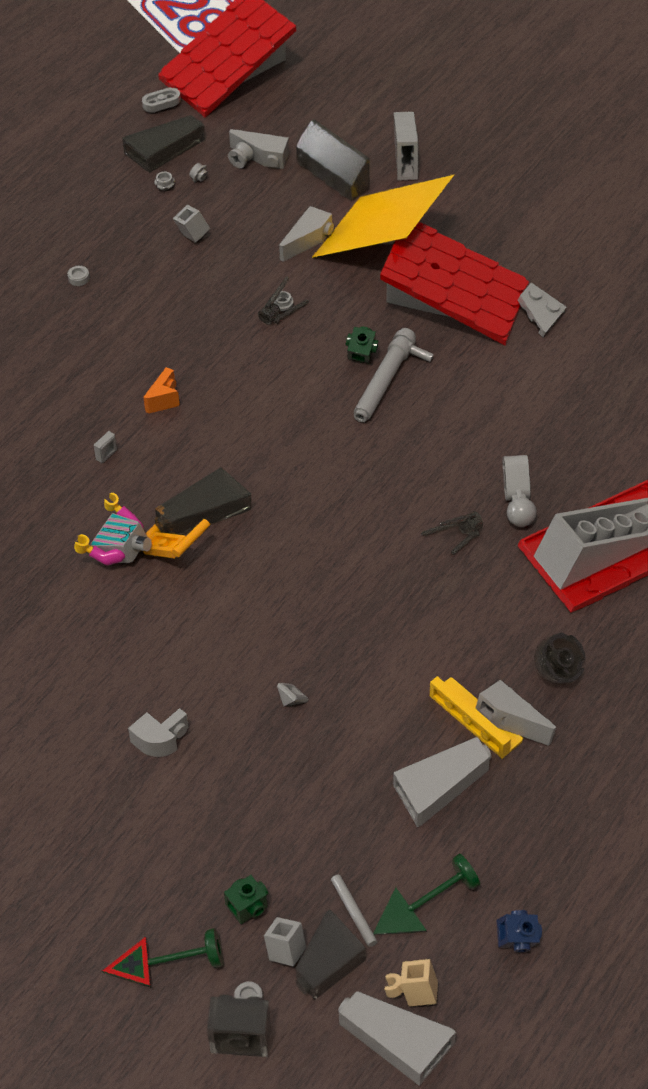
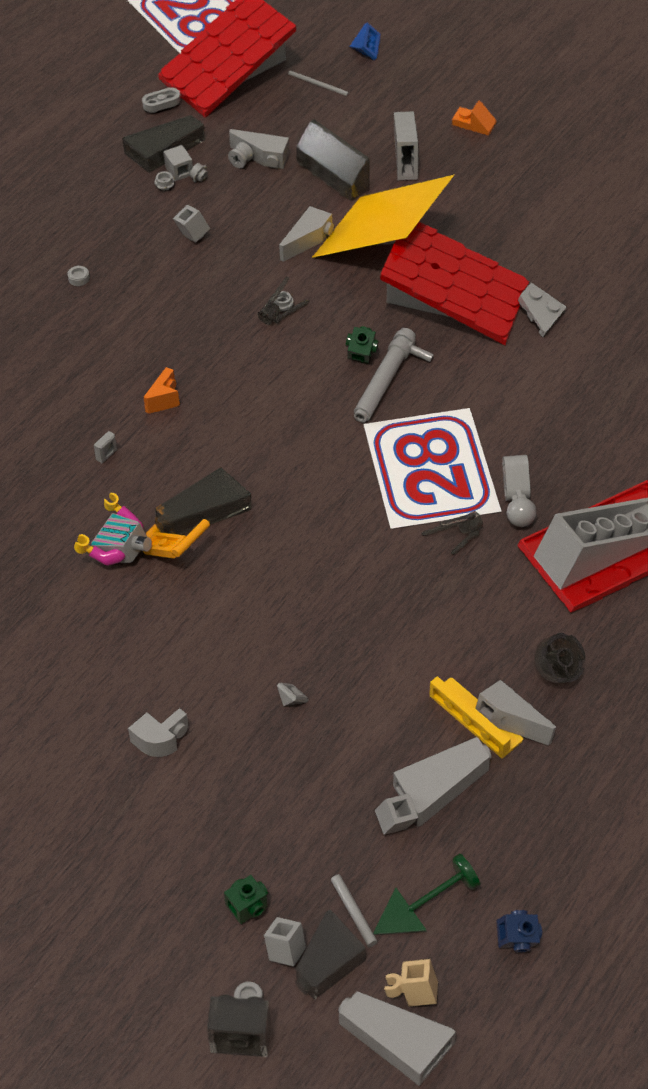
(135, 963): dark green piece -> none
(178, 162): none -> light grey brick
(316, 82): none -> light grey axle
(367, 41): none -> blue slope
(396, 813): none -> light grey brick
(431, 468): none -> sticker
(476, 120): none -> orange slope

